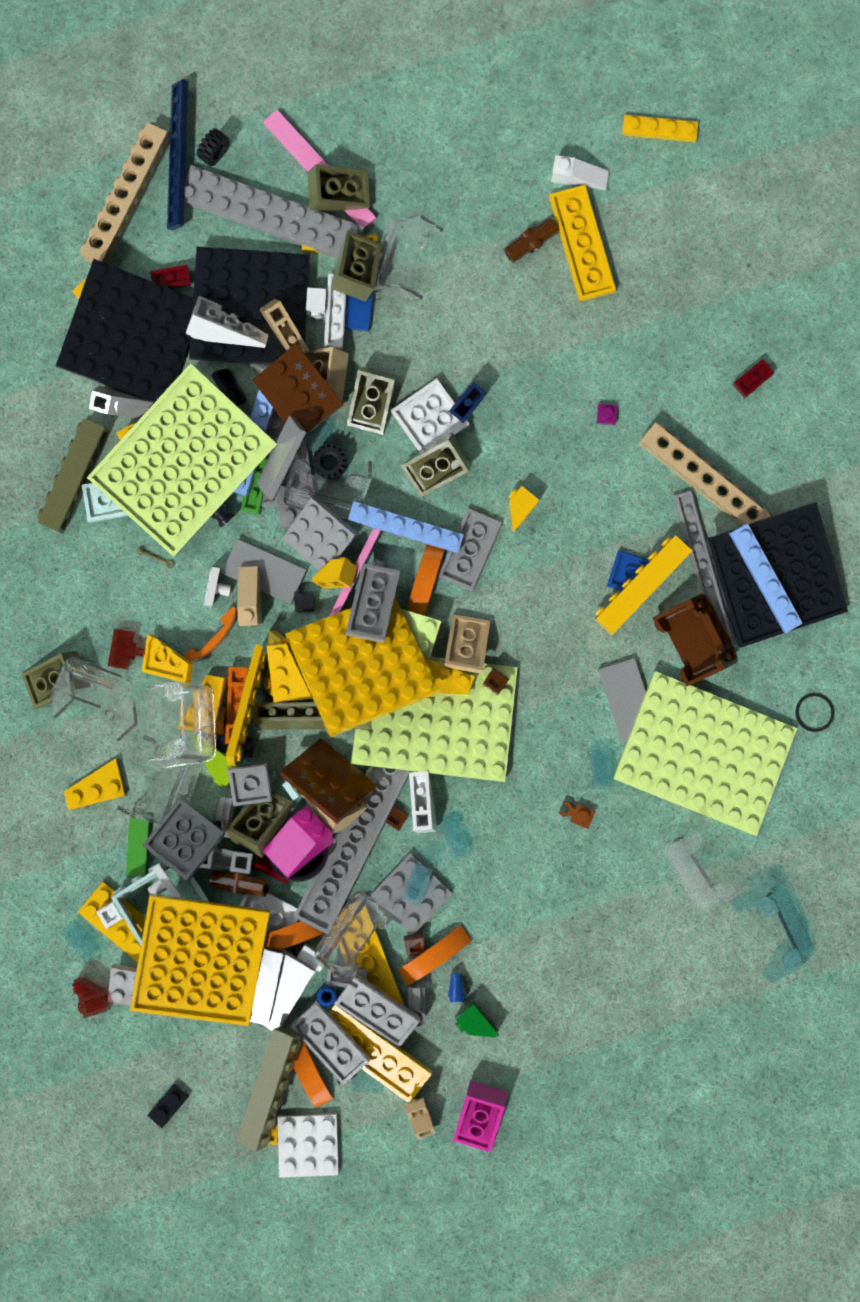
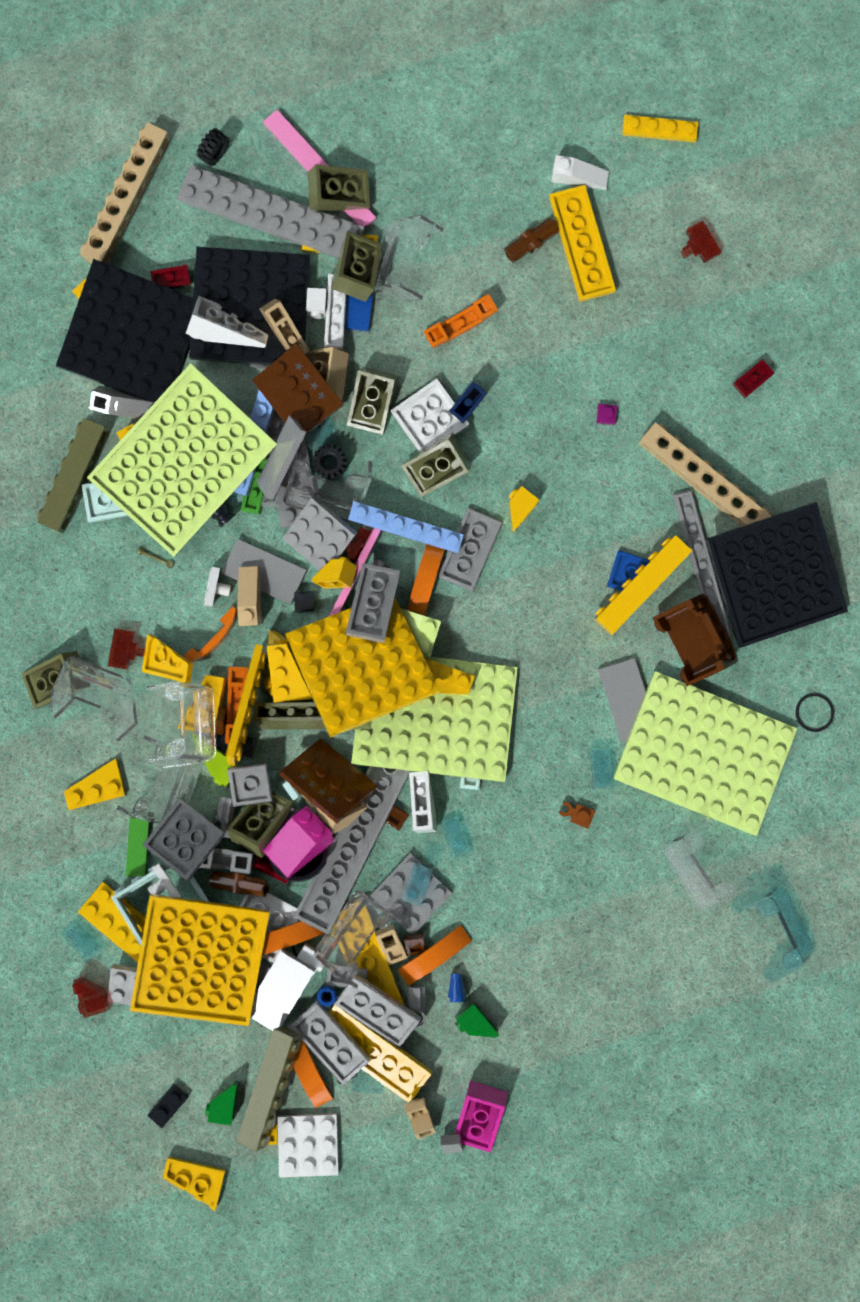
(109, 914): white tile -> none
(177, 155): dark blue tile -> none
(196, 1178): none -> yellow wing
(222, 1106): none -> green slope
(228, 386): black plate -> none
(267, 985): tile -> none
(356, 547): none -> clear red hinge
(391, 944): none -> tan brick
(451, 1144): none -> light grey slope
(461, 322): none -> orange slope
(467, 644): tan plate -> none
(469, 783): none -> light aqua tile
(495, 681): reddish brown tile -> none
(701, 243): none -> clear red hinge
(765, 578): light blue plate -> none

